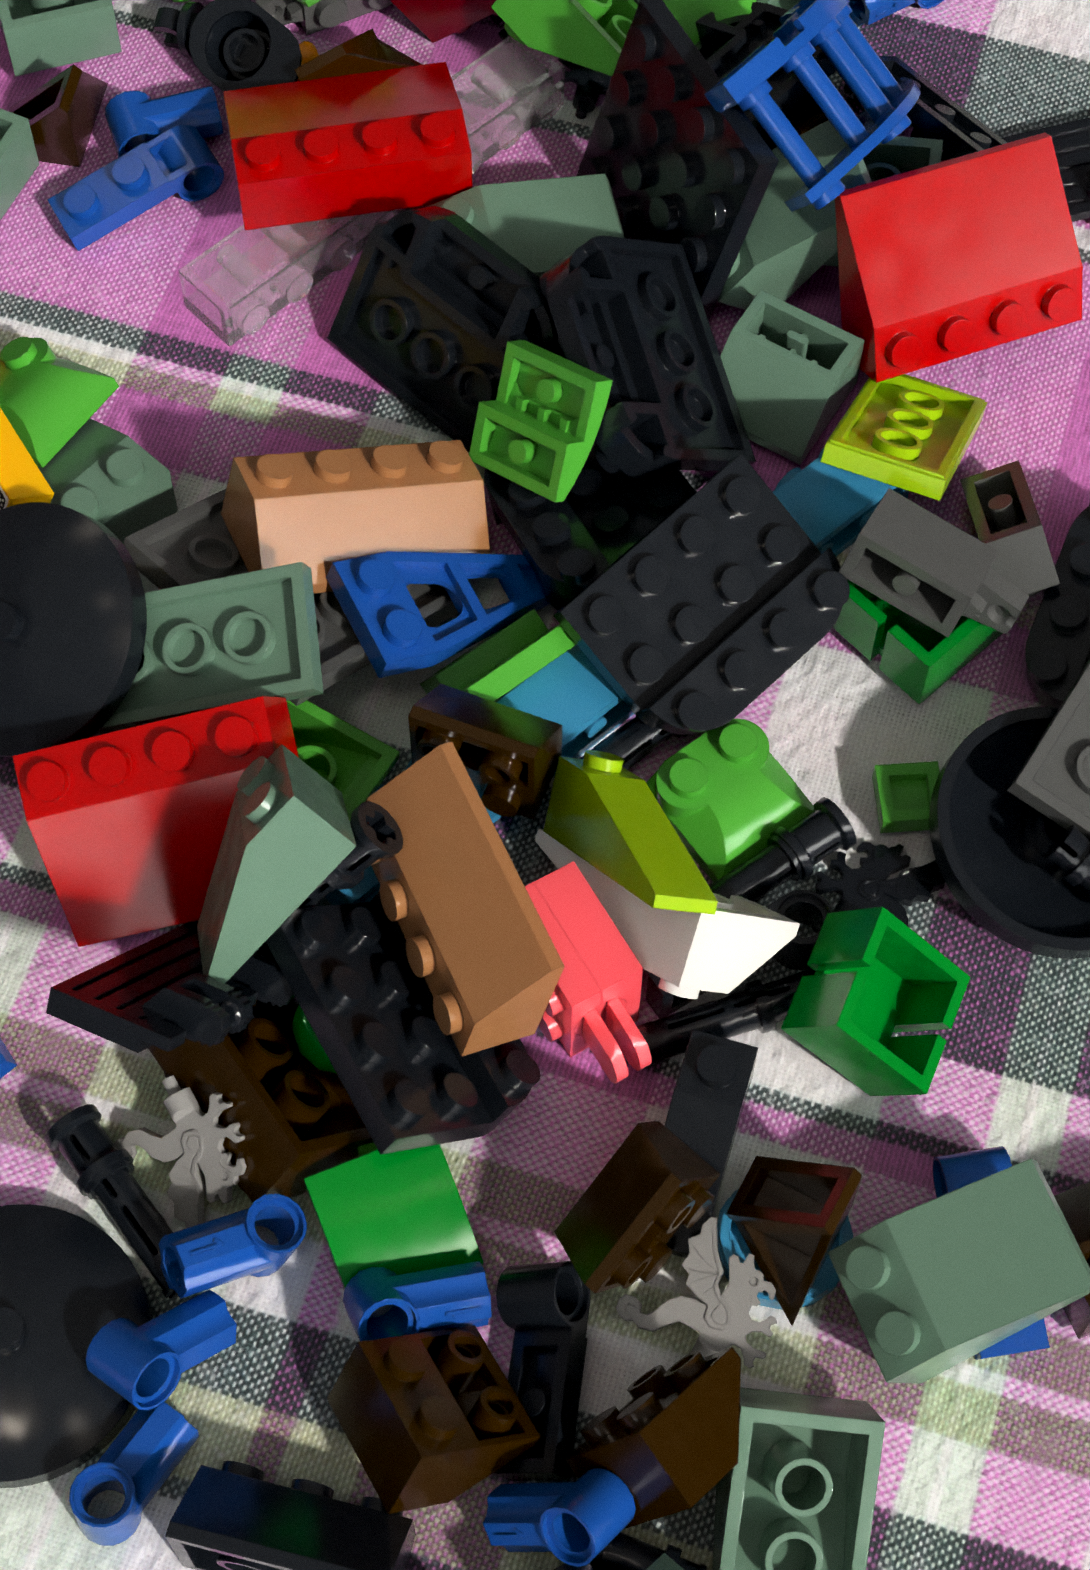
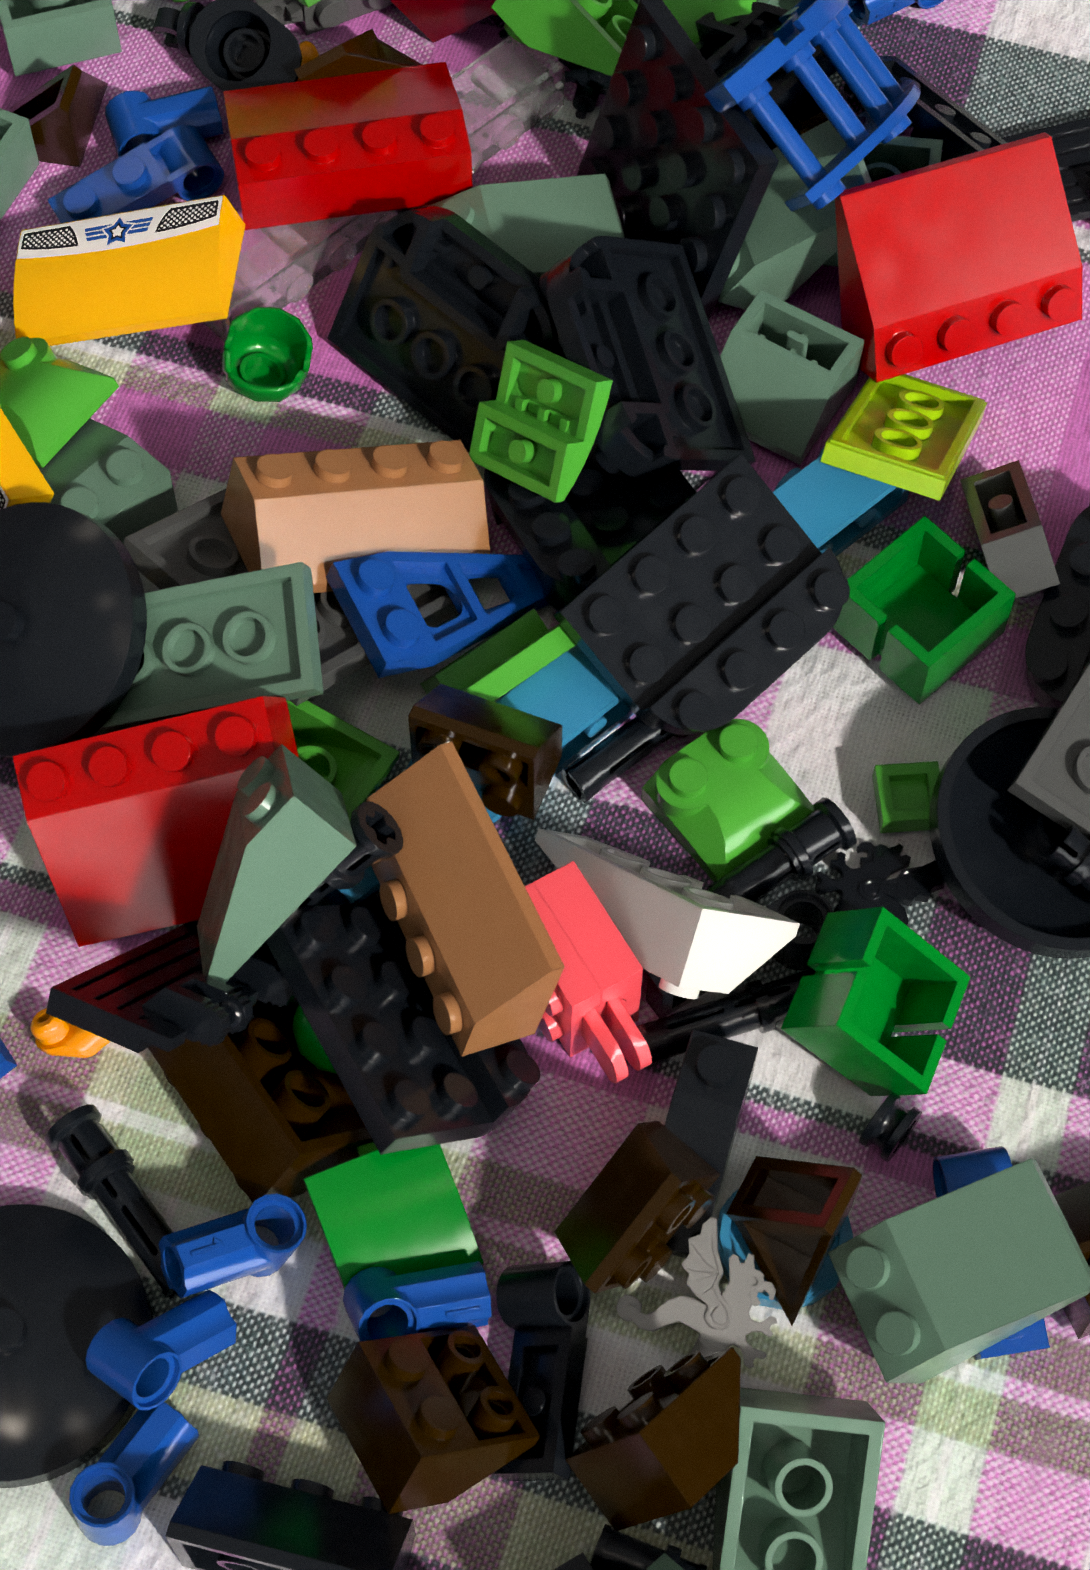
(64, 1039): none -> light orange arm
(127, 271): none -> yellow slope
(197, 1146): light grey piece -> none
(266, 354): none -> green hair
(560, 1518): blue piece -> none
(624, 833): lime wedge -> none
(890, 1126): none -> black bush
(931, 569): dark grey hinge -> none

